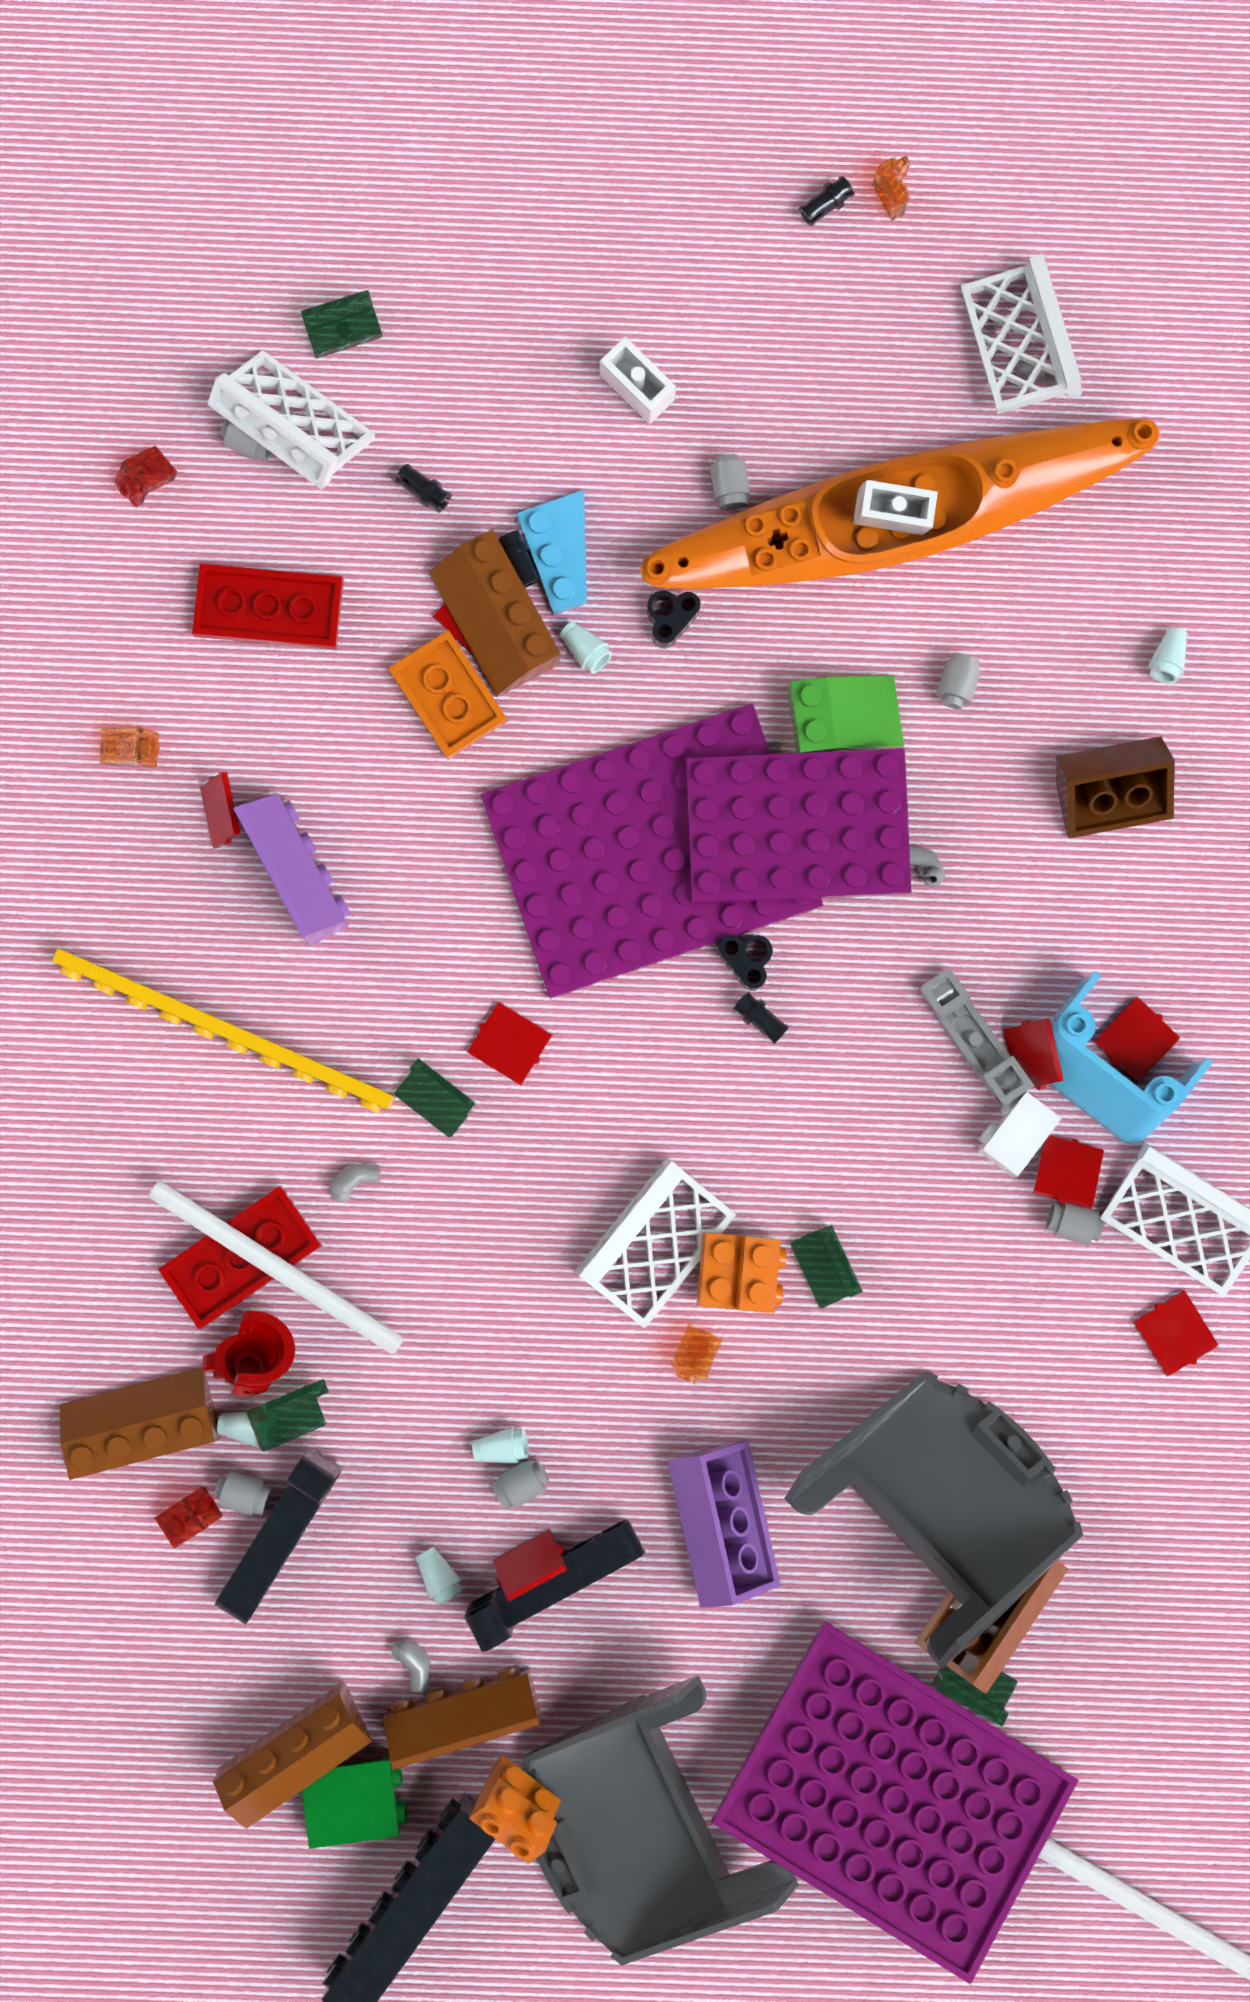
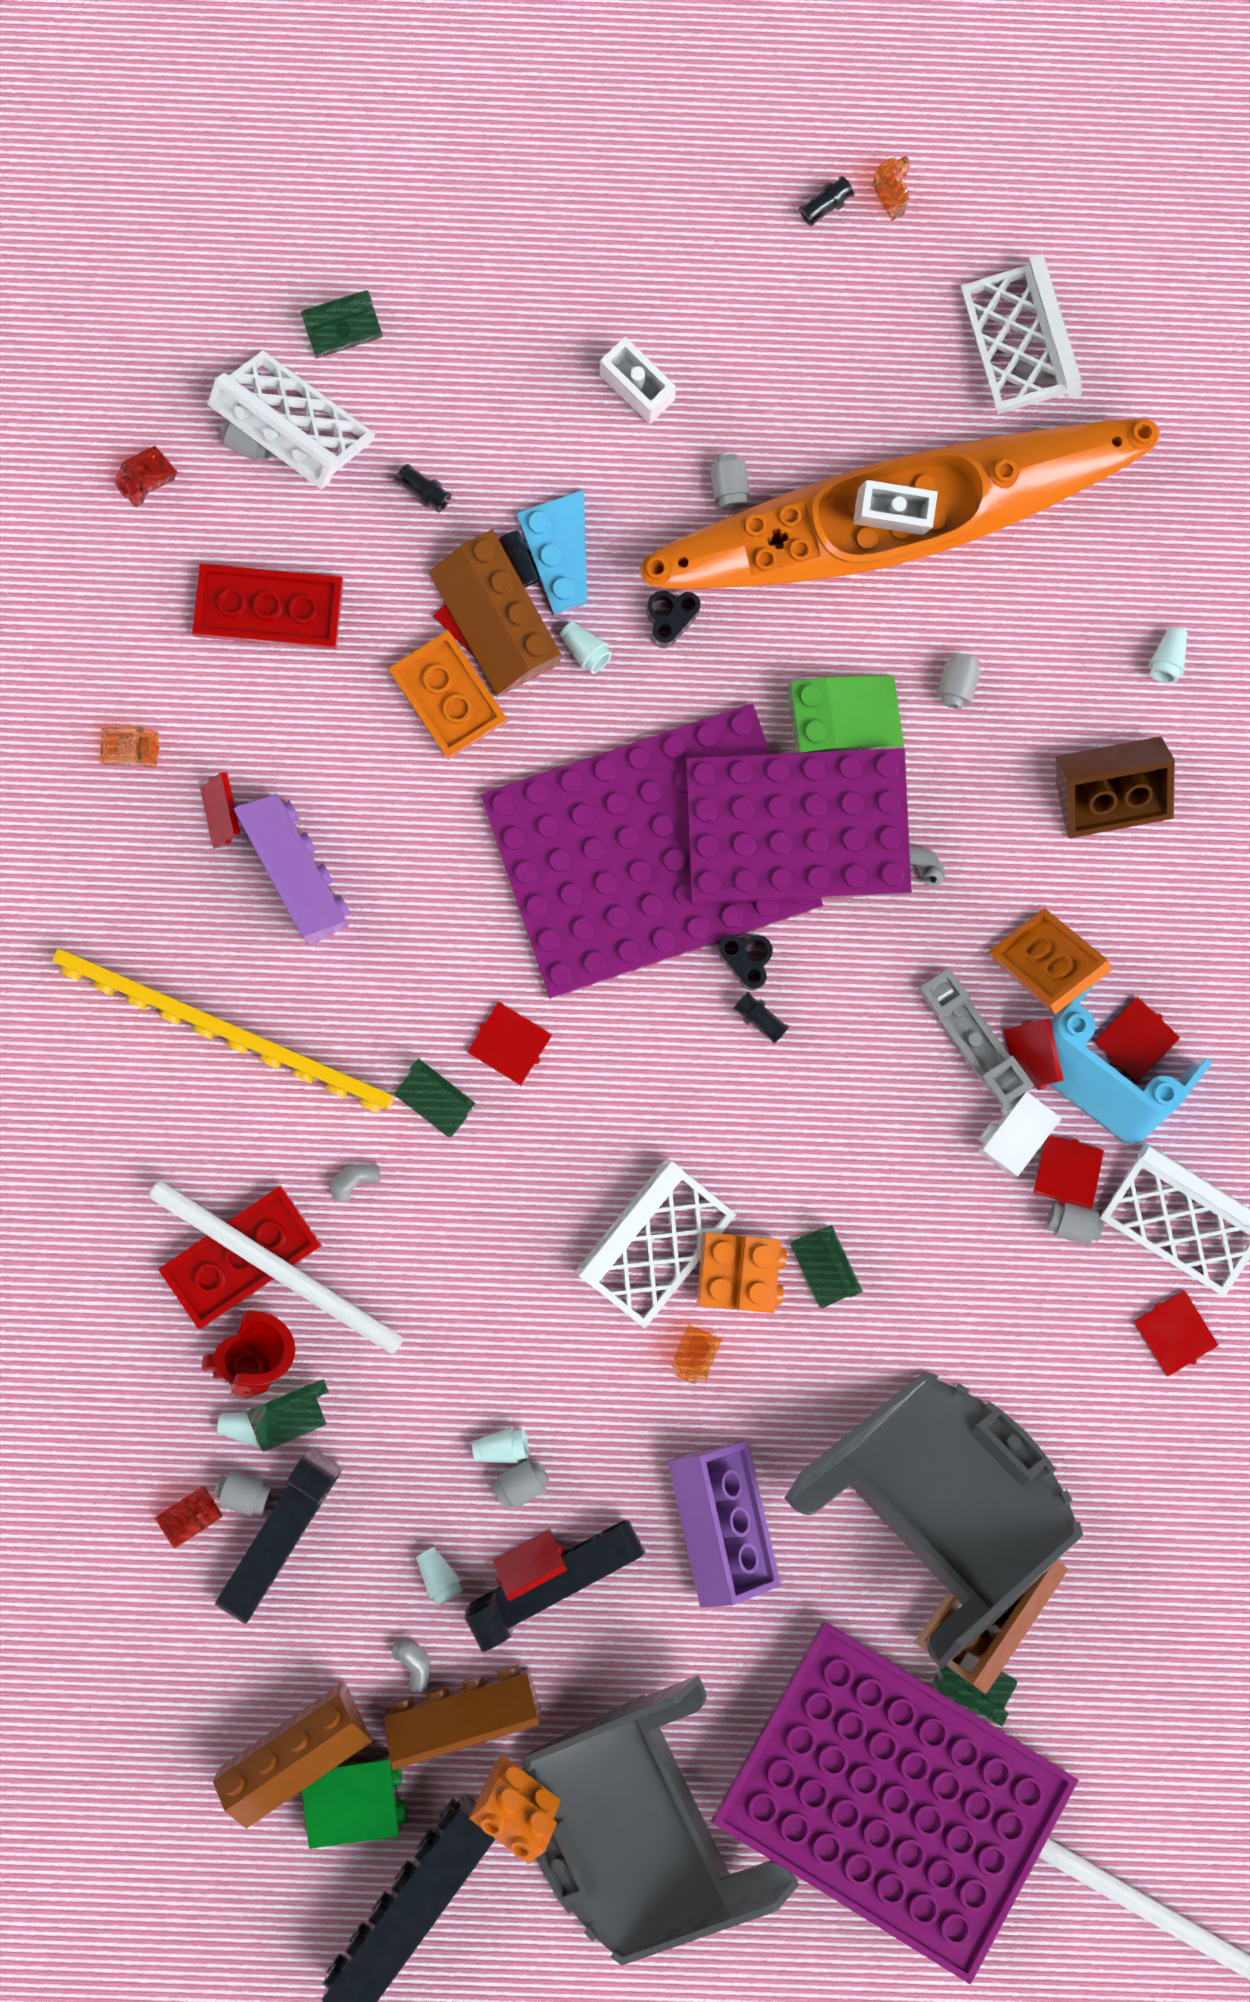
(137, 1423): dark orange slope -> none
(1050, 960): none -> orange plate

